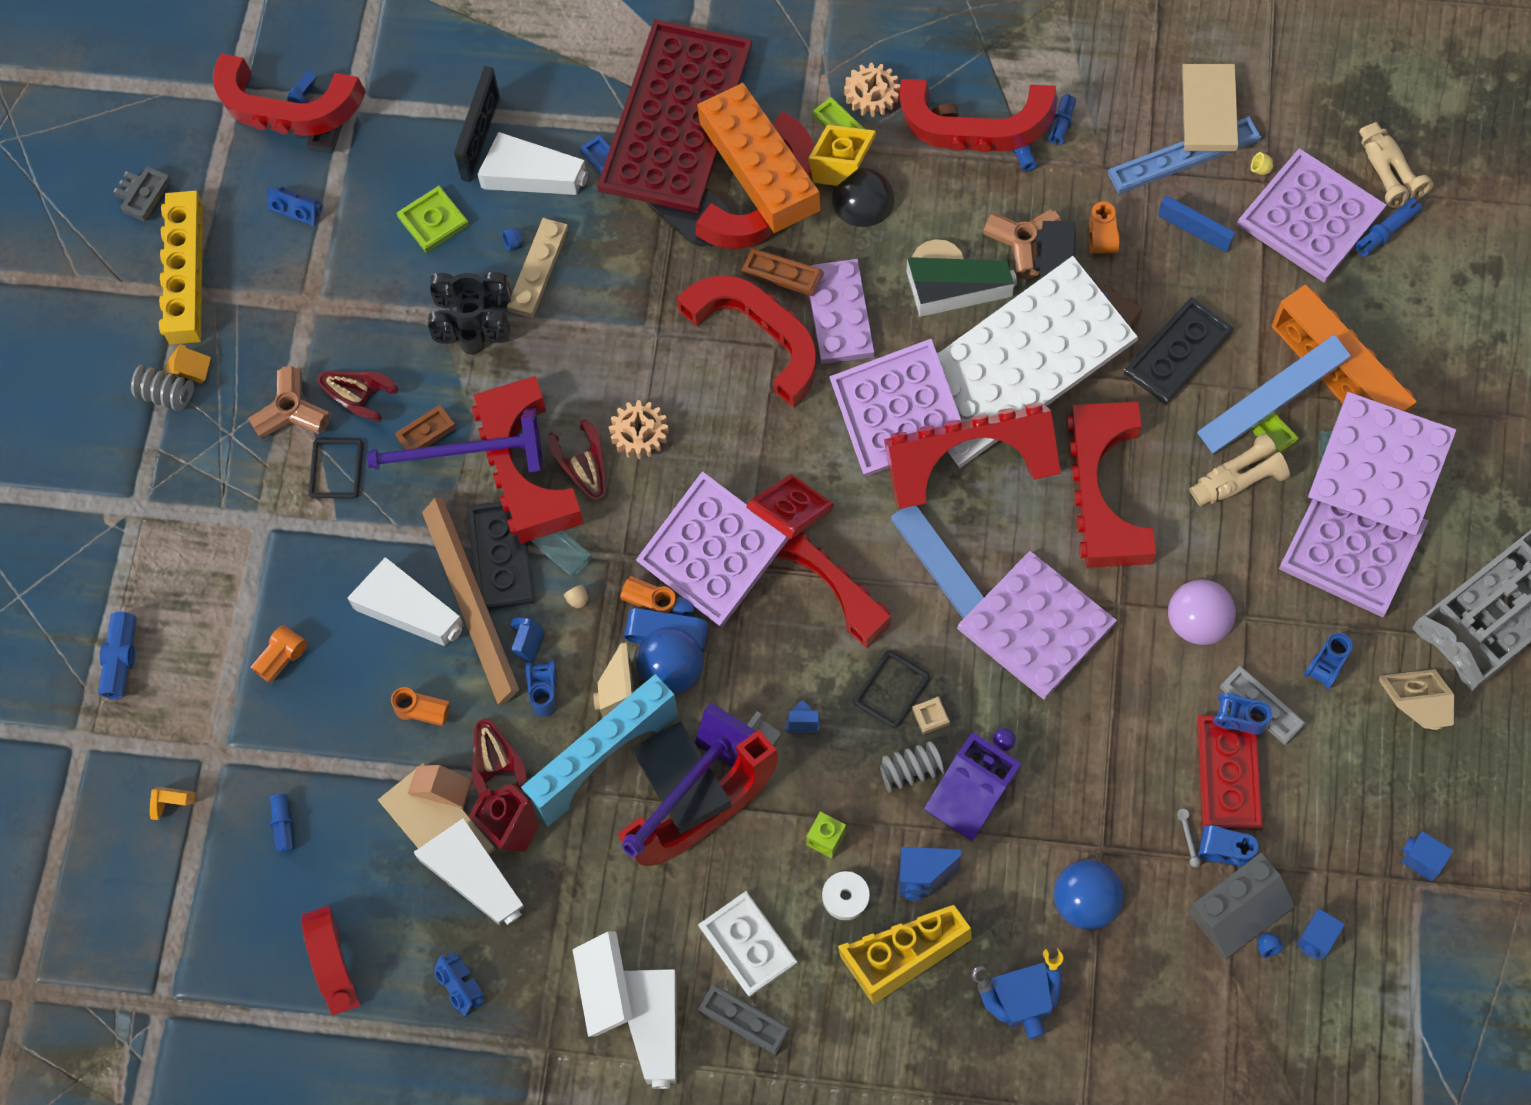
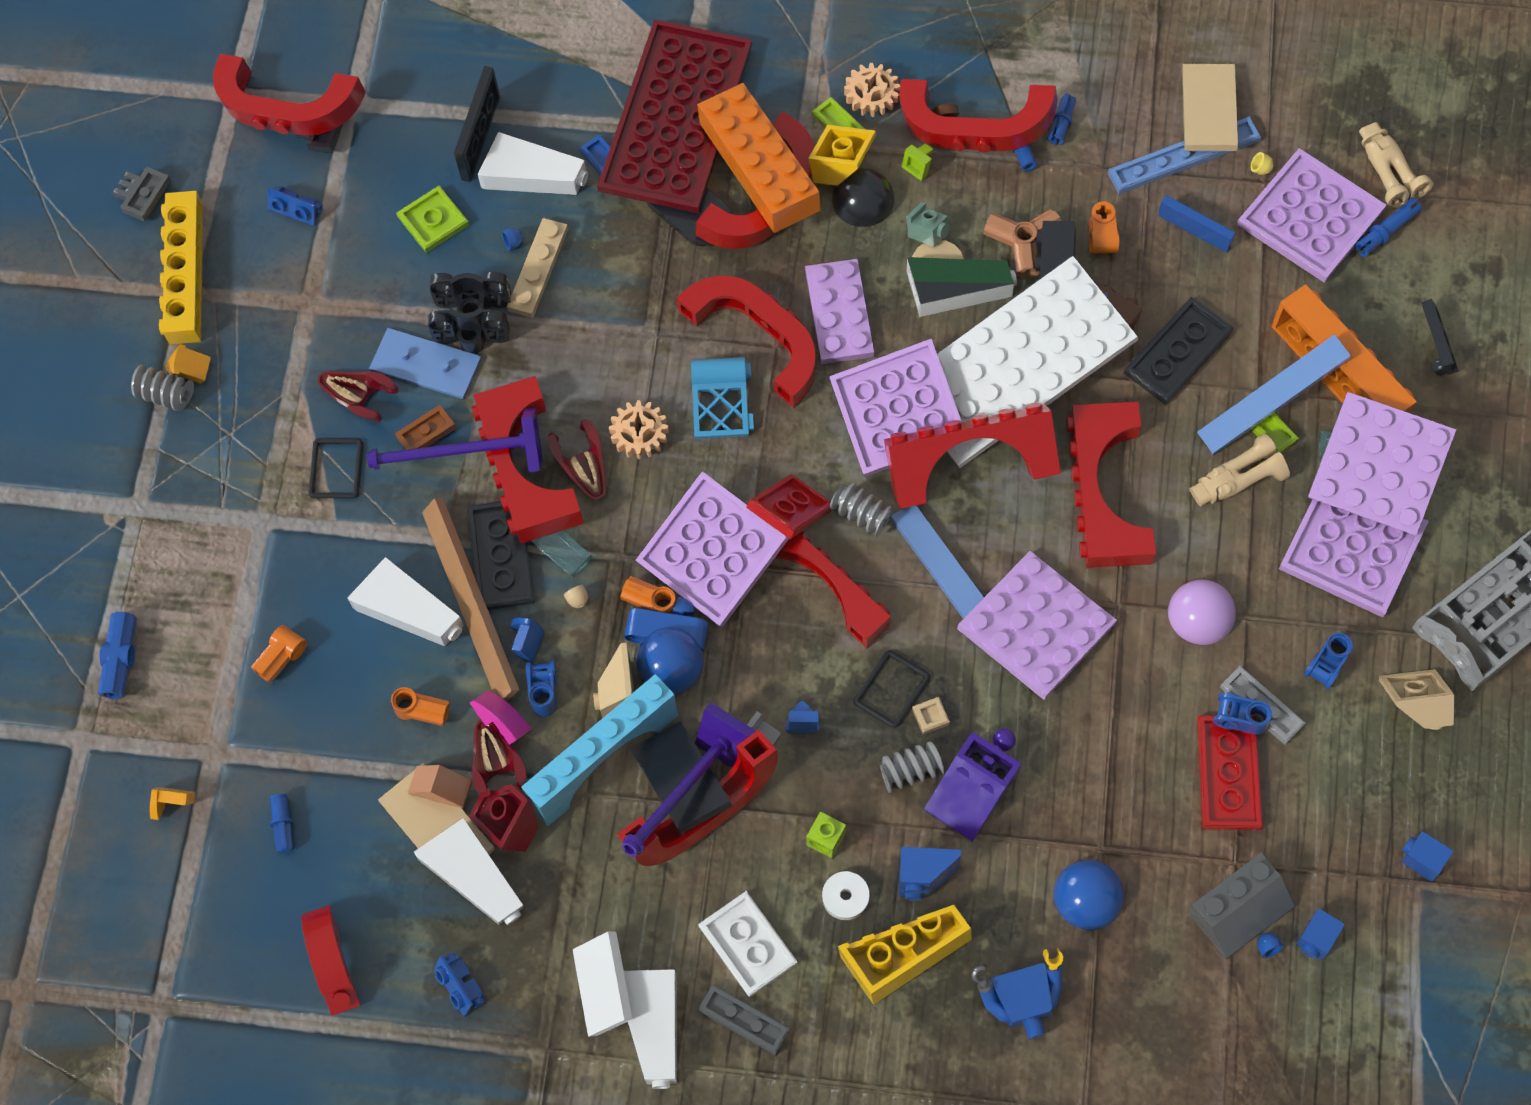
(289, 393): nougat piece -> none
(302, 88): blue tile -> none
(425, 363): none -> medium blue piece
(495, 709): none -> dark pink slope
(724, 376): none -> dark azure piece
(782, 272): dark orange tile -> none
(861, 509): none -> light grey piece
(917, 161): none -> lime tile
(927, 225): none -> sand green brick
(1183, 815): light grey hinge -> none
(1224, 846): blue piece -> none
(1447, 361): none -> black hinge

